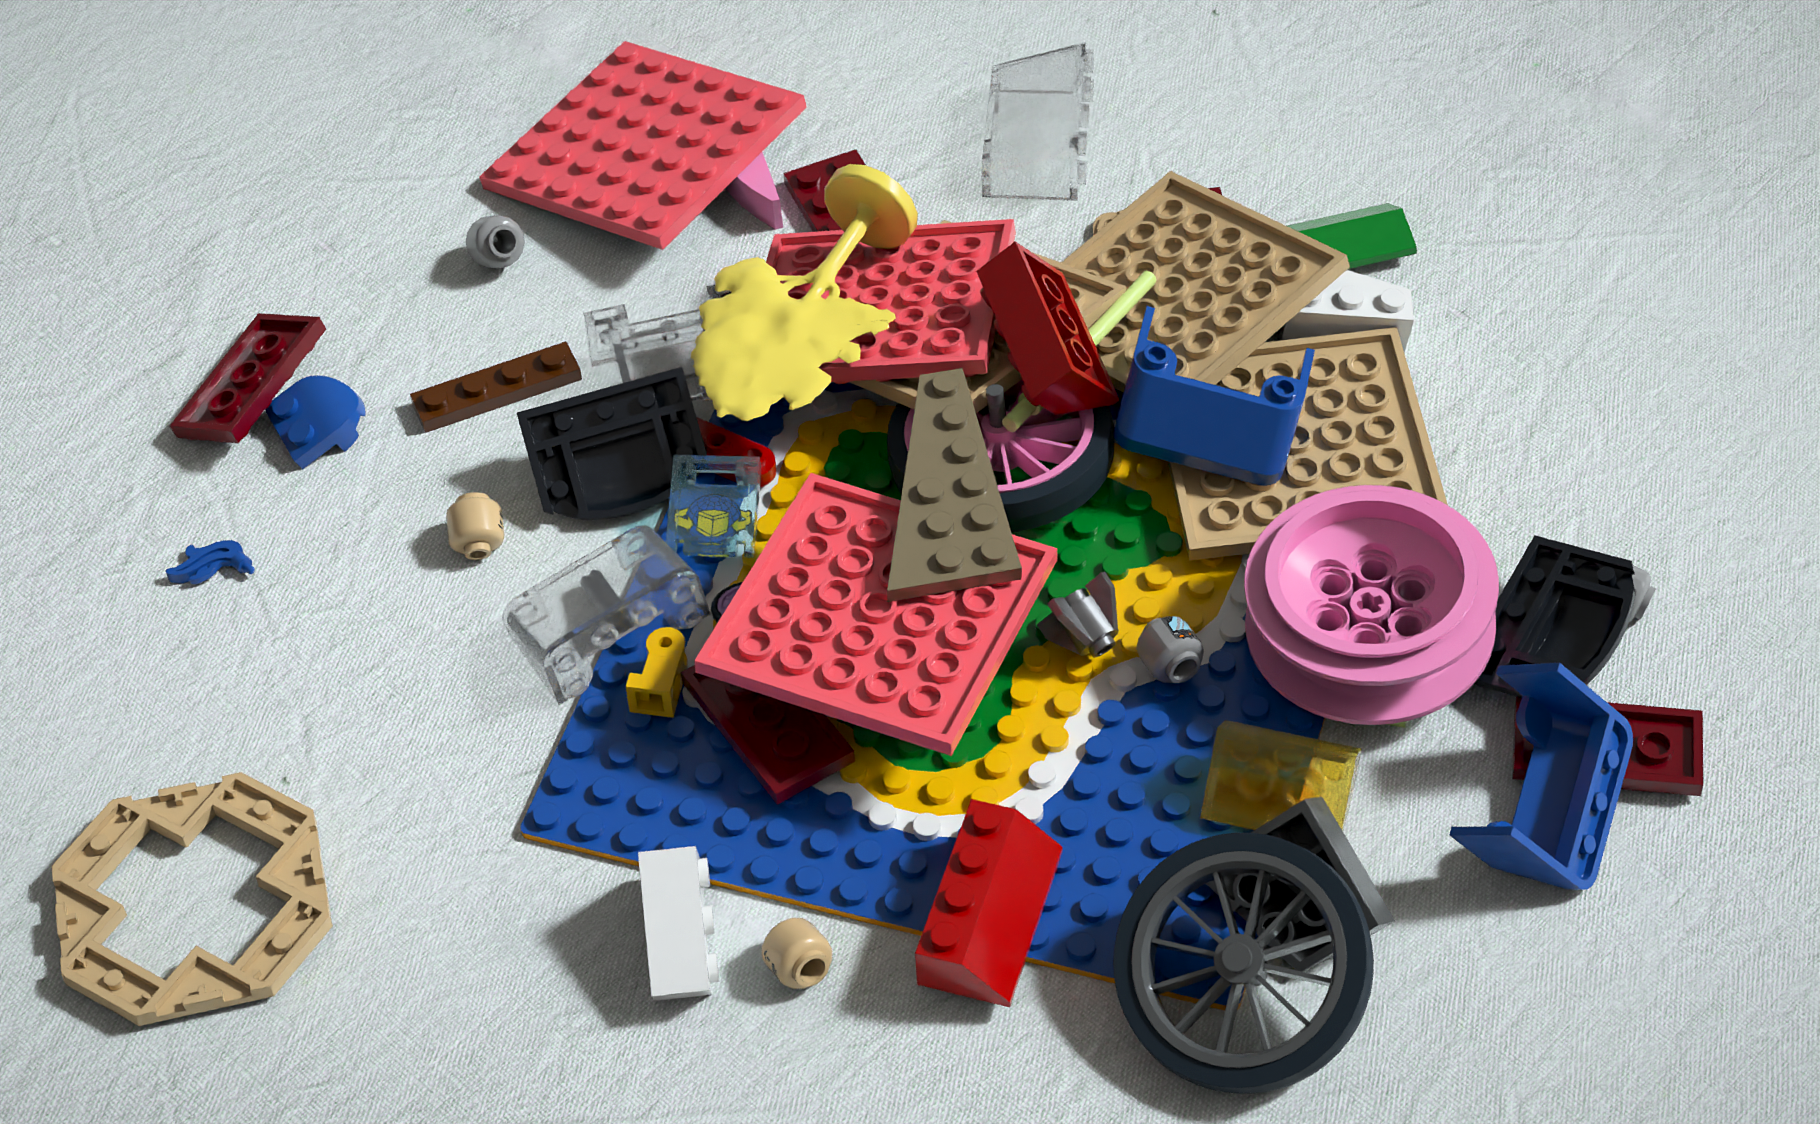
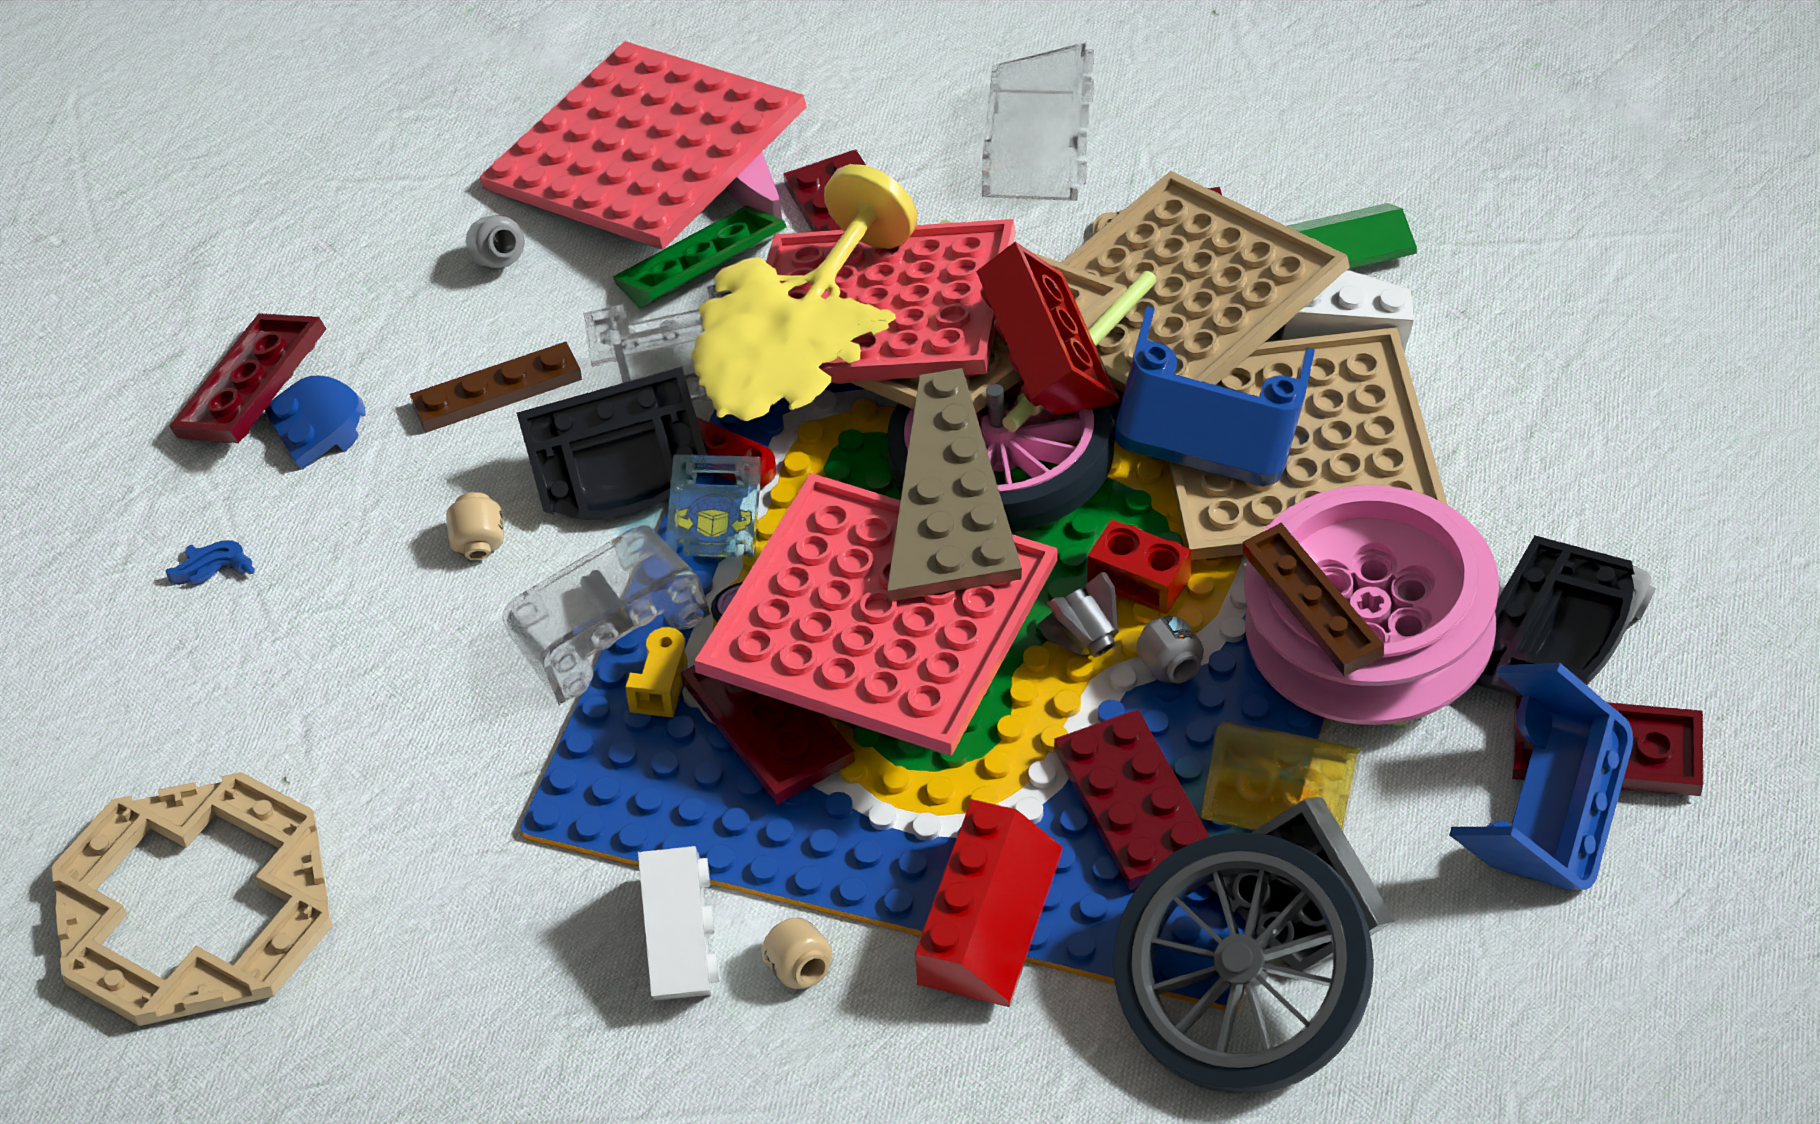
(697, 255): none -> green slope
(1129, 793): none -> dark red plate
(1140, 565): none -> red brick
(1313, 599): none -> reddish brown plate

